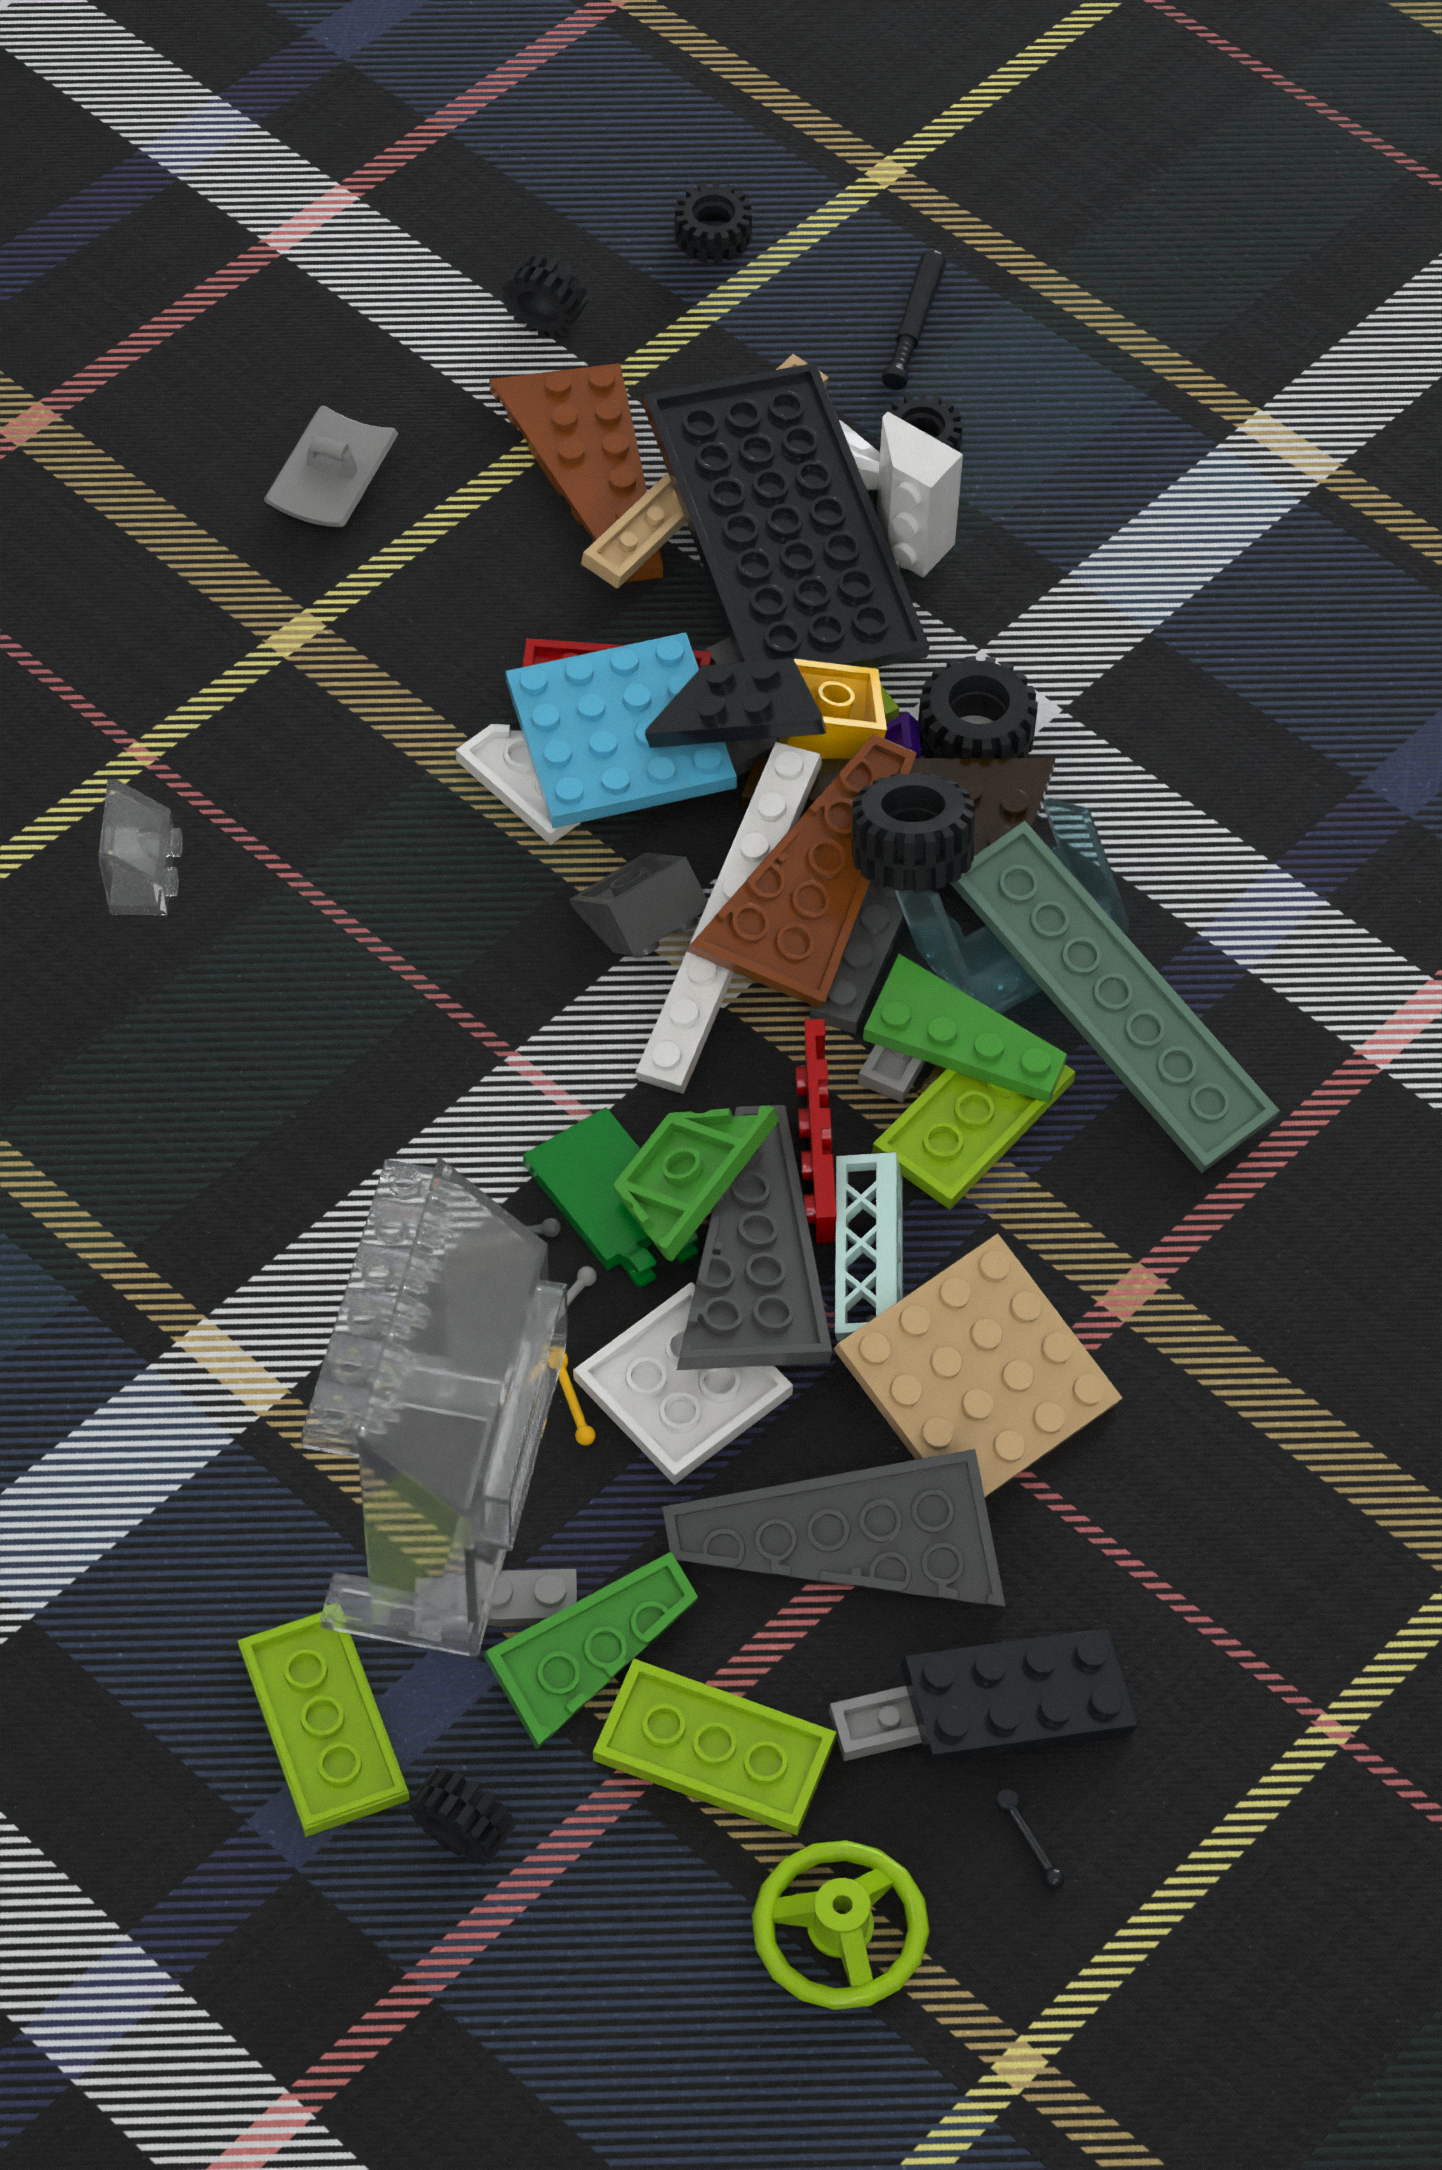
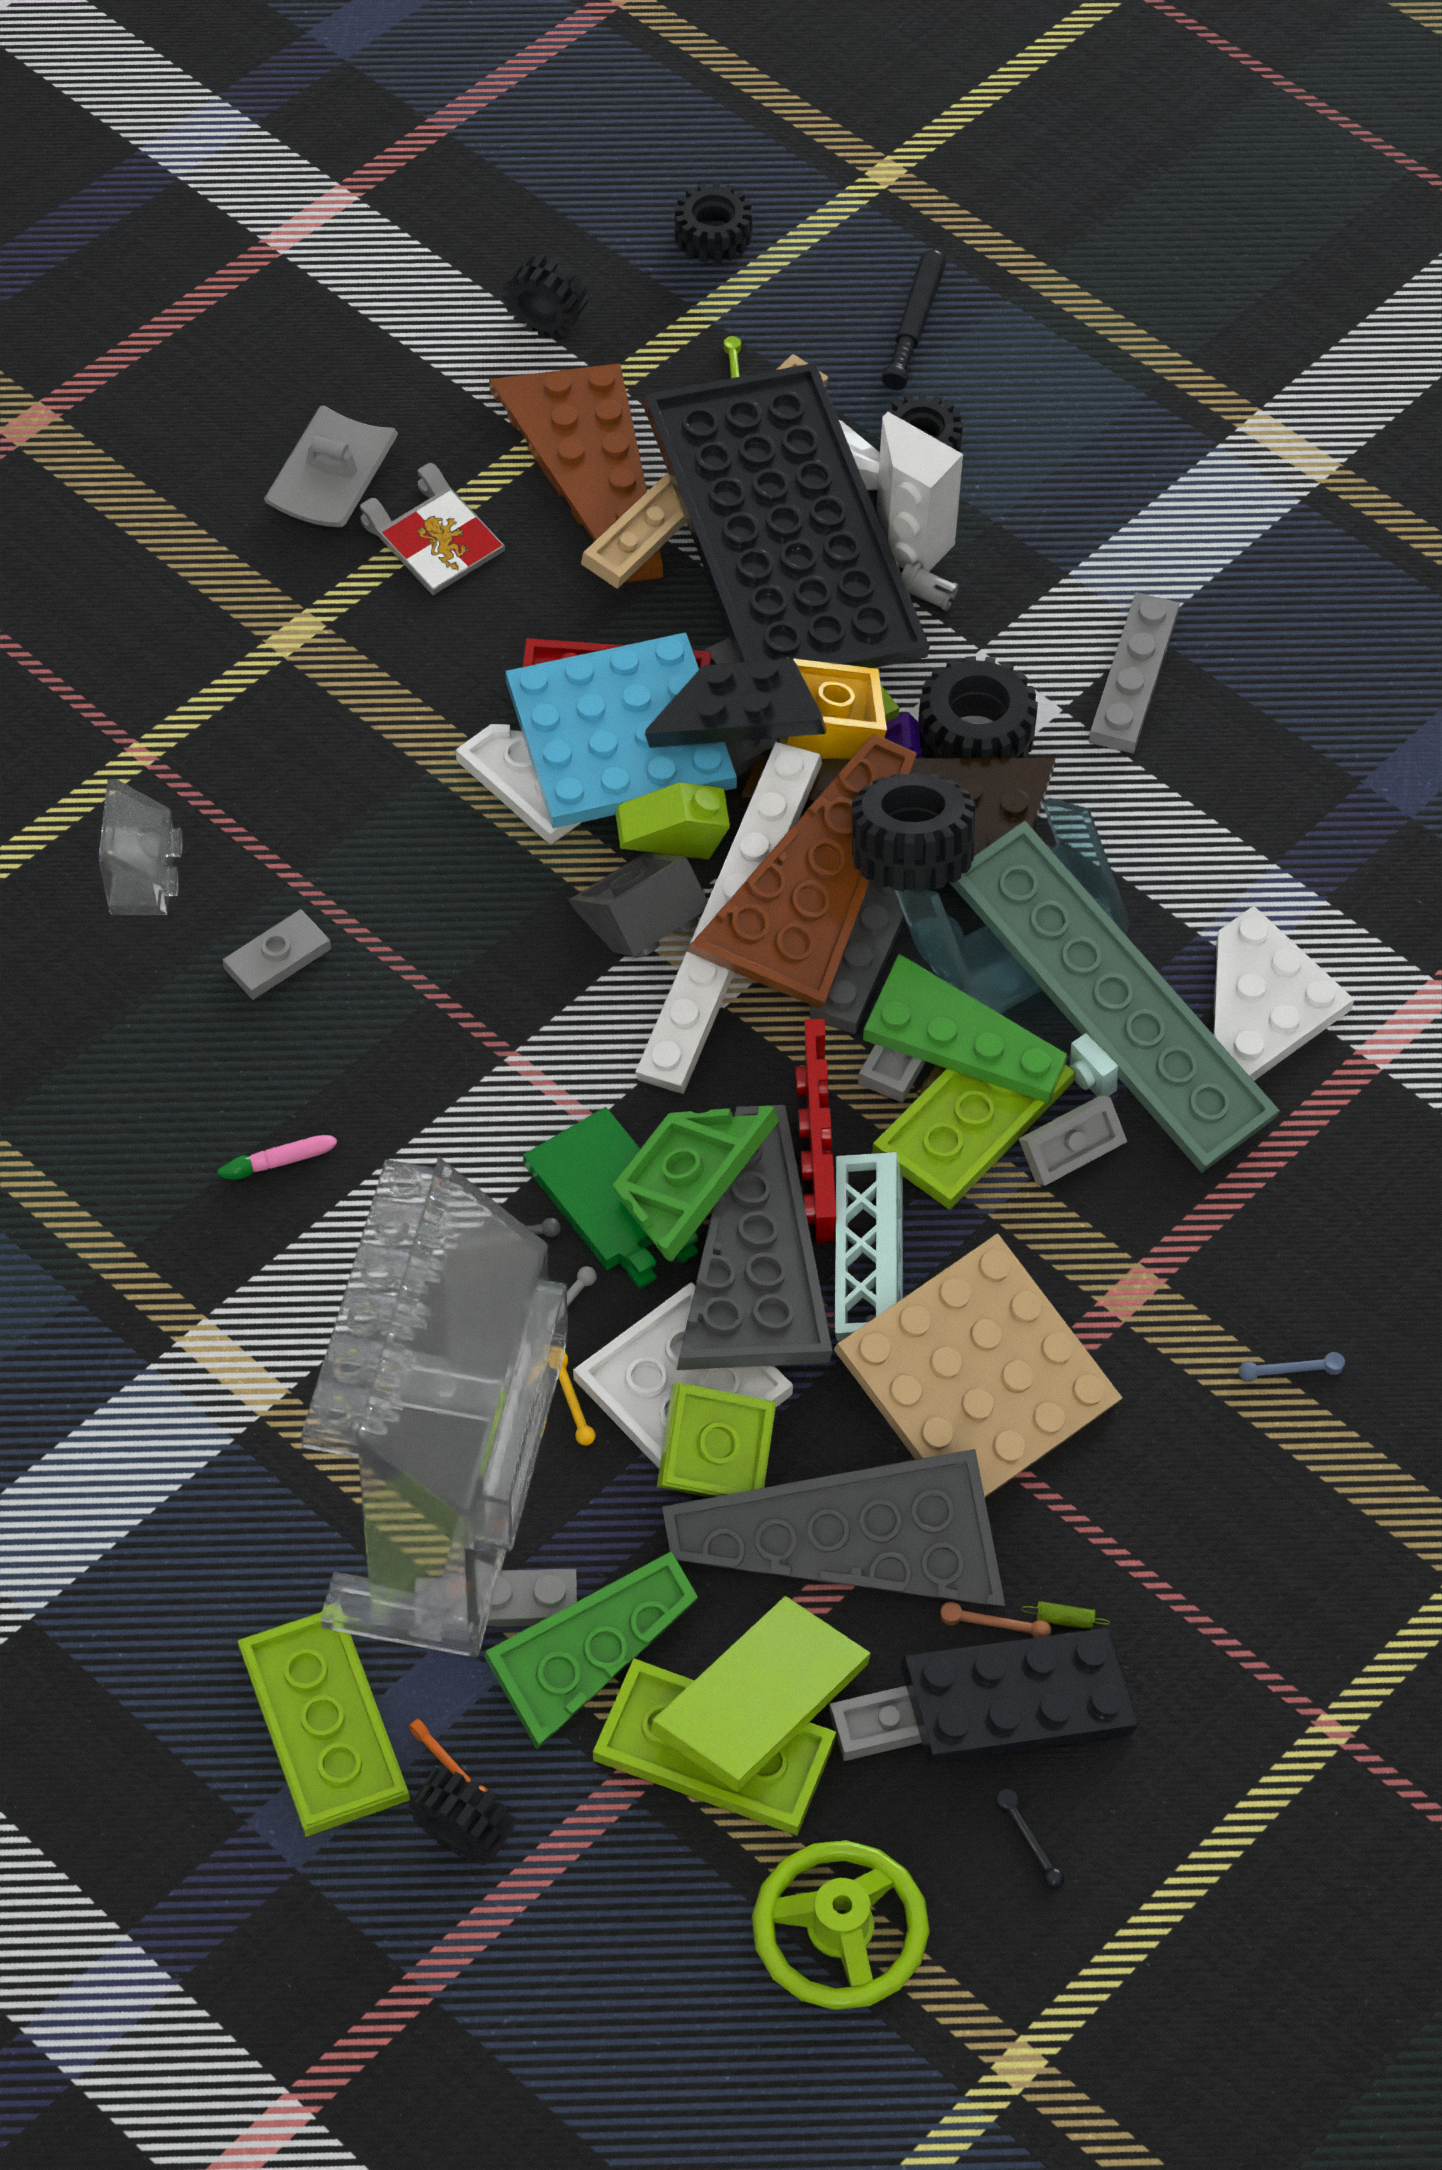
(244, 1165): none -> bright pink piece
(276, 954): none -> light grey plate
(423, 1735): none -> orange hinge
(438, 537): none -> flag
(675, 821): none -> lime slope
(715, 1441): none -> lime tile
(732, 346): none -> lime hinge
(760, 1693): none -> lime tile
(928, 586): none -> light grey pin
(952, 1614): none -> nougat hinge
(1066, 1615): none -> lime piece
(1072, 1140): none -> light grey plate
(1093, 1067): none -> light aqua plate
(1134, 673): none -> light grey plate
(1269, 994): none -> white plate
(1331, 1364): none -> sand blue hinge

